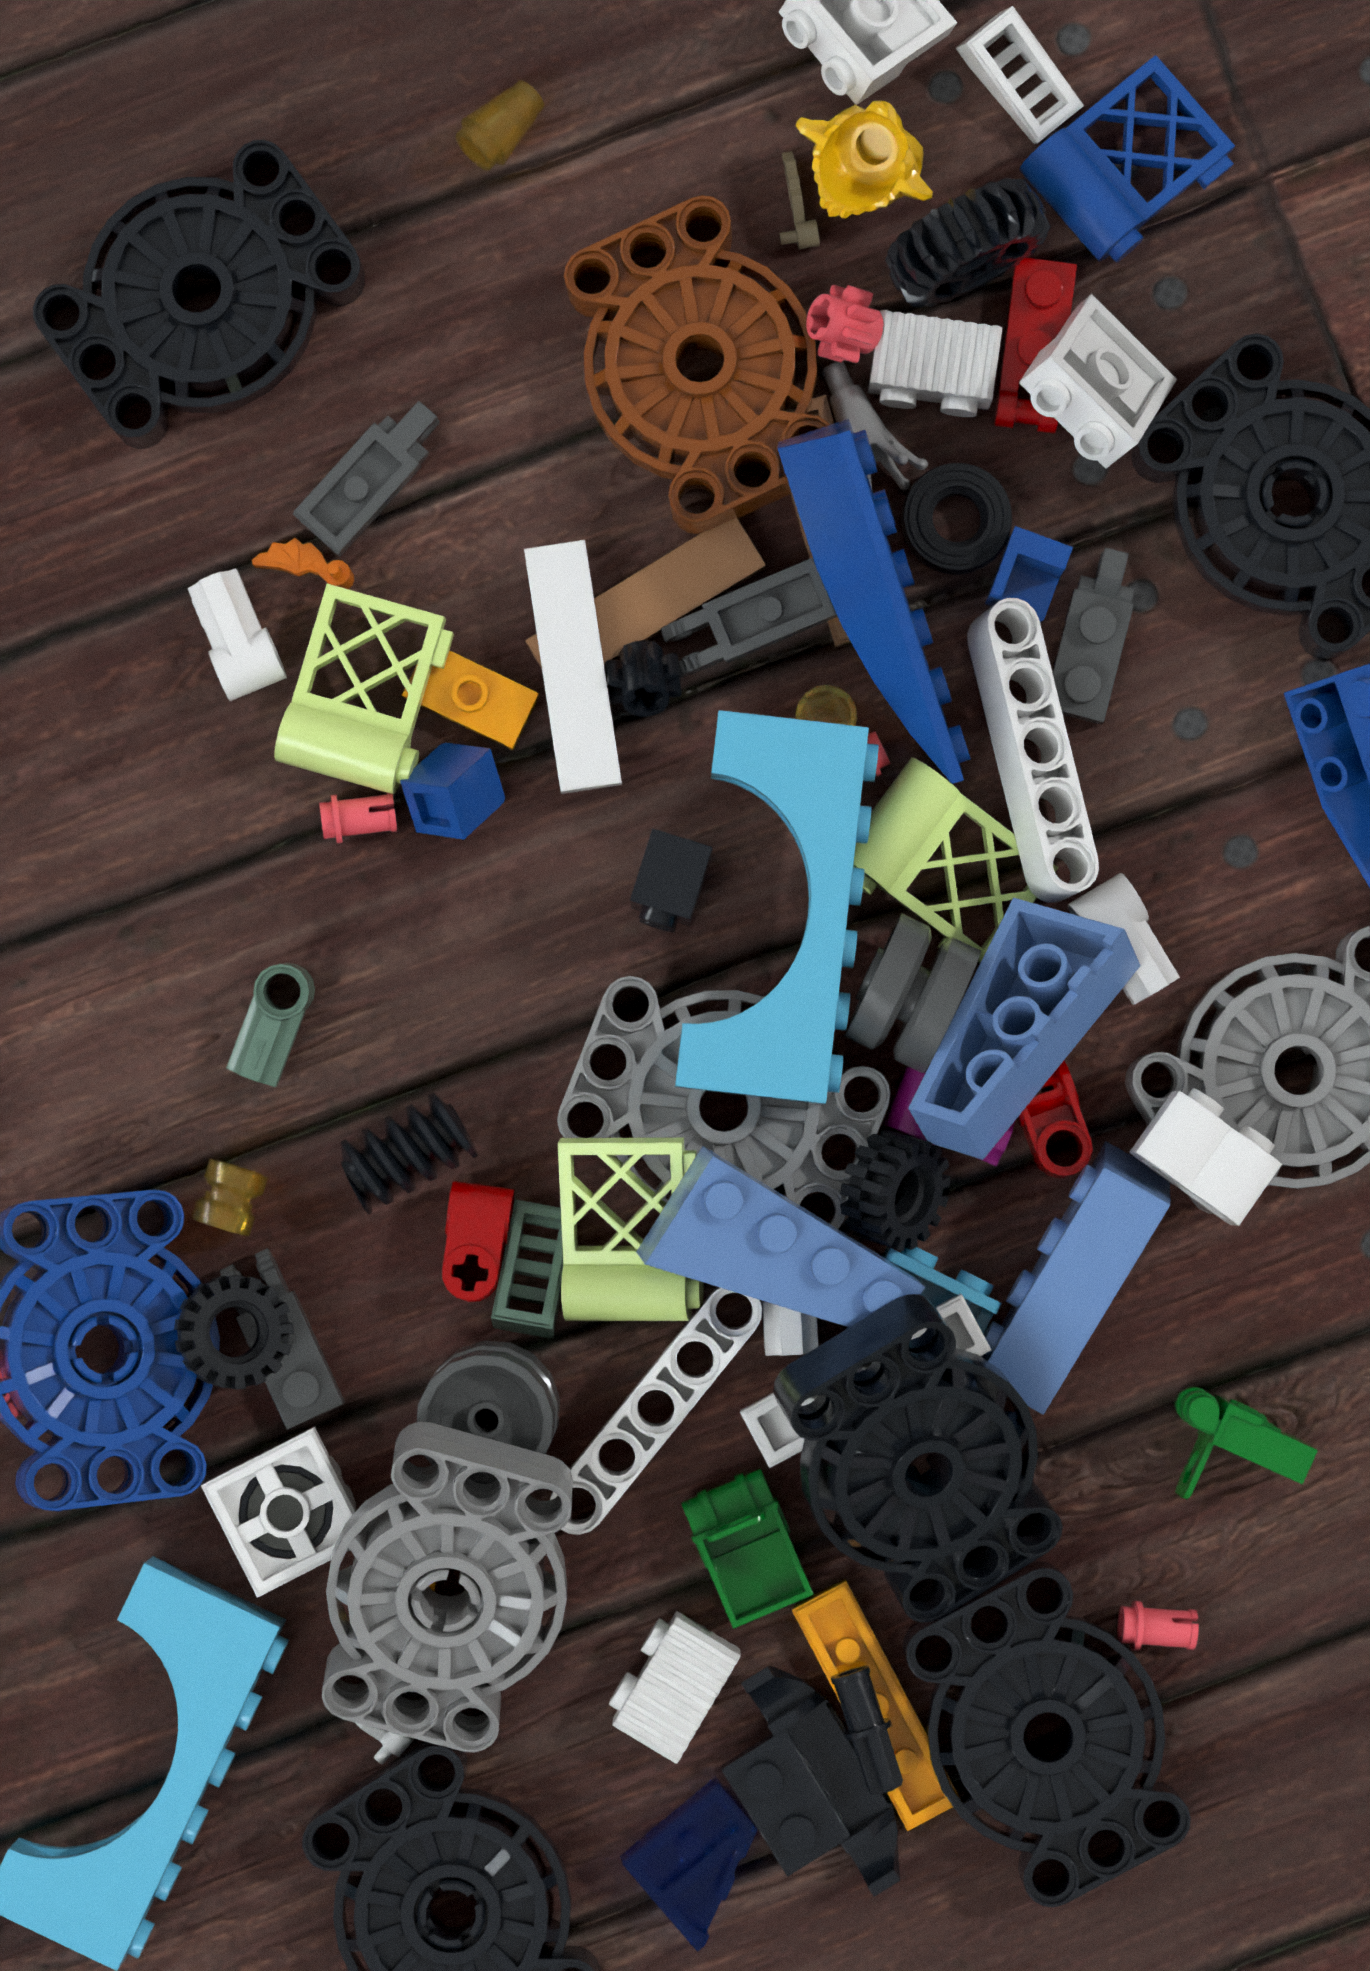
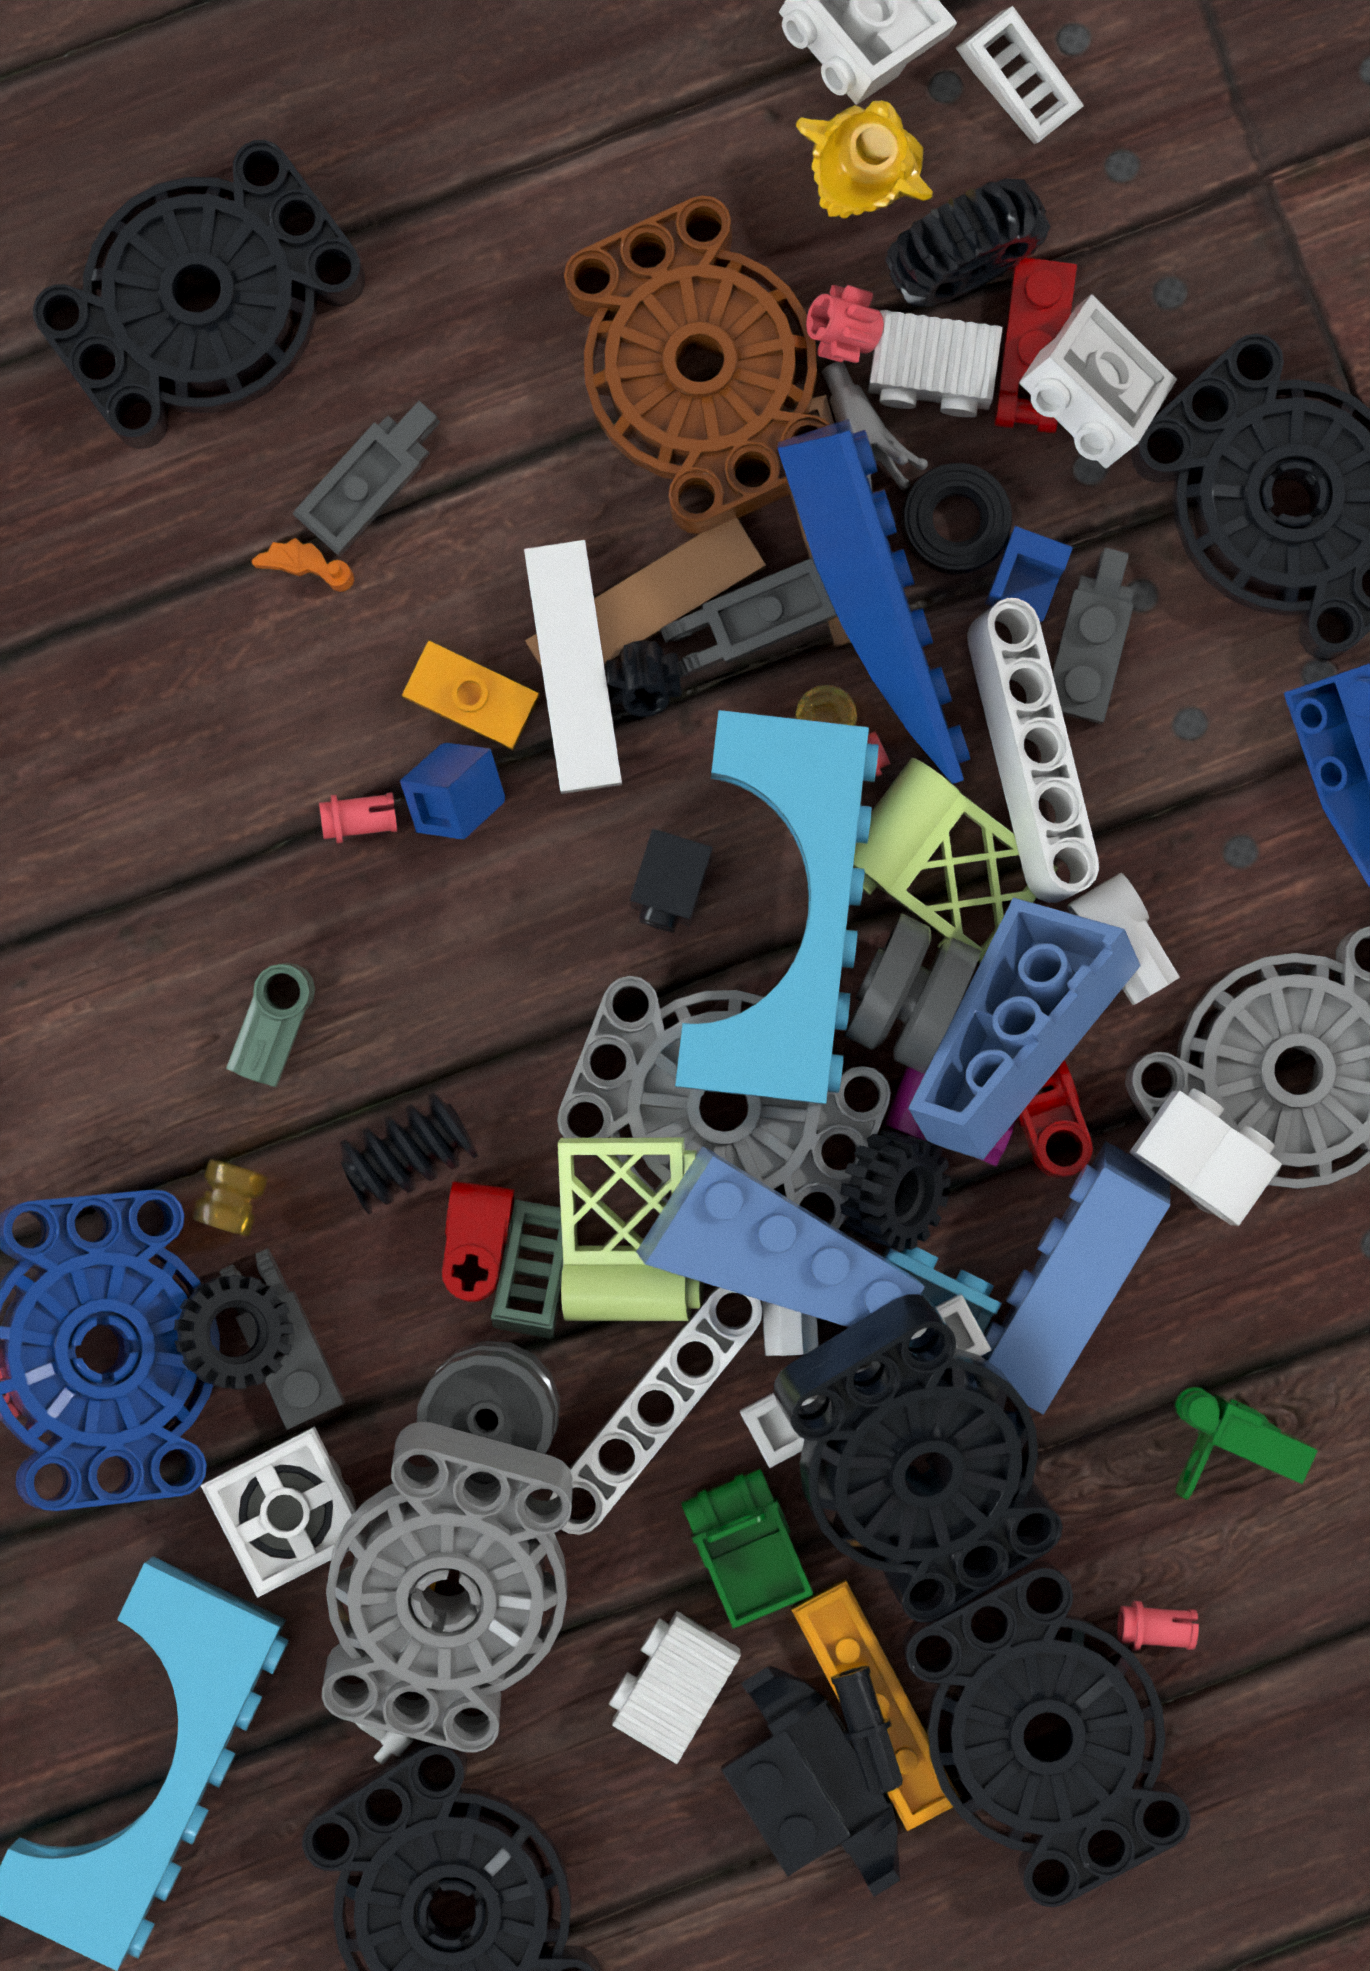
(240, 647): white piece -> none
(348, 739): yellowish green piece -> none
(499, 125): clear yellow cone -> none
(693, 1858): clear blue wing -> none
(805, 232): dark tan piece -> none
(1097, 197): blue piece -> none

